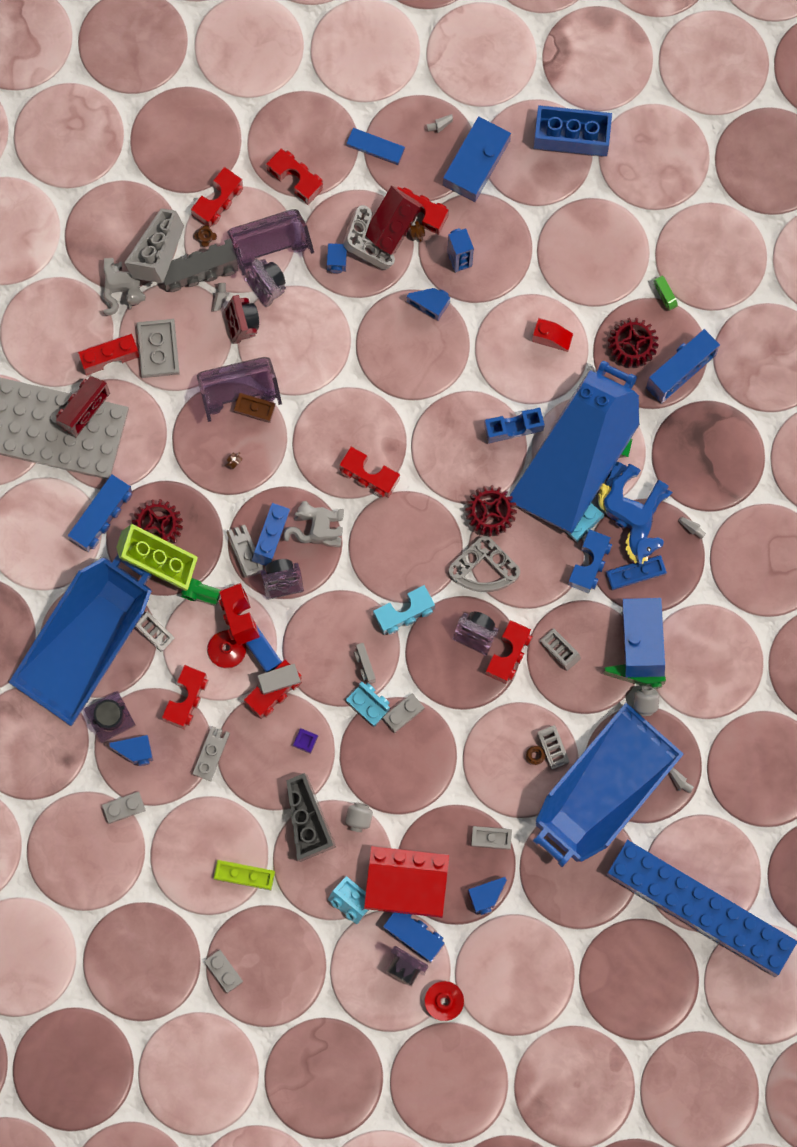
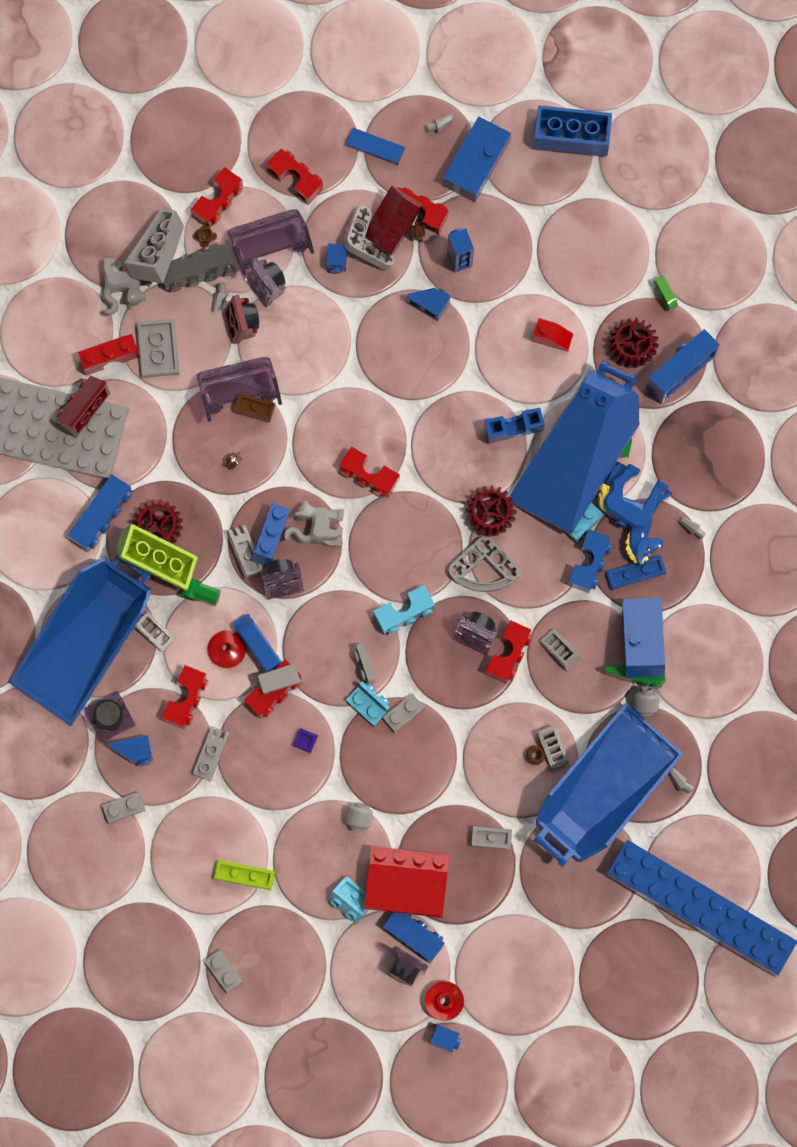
(234, 602): red arch -> none
(309, 824): dark grey wedge -> none
(445, 1039): none -> blue brick
(486, 895): blue slope -> none

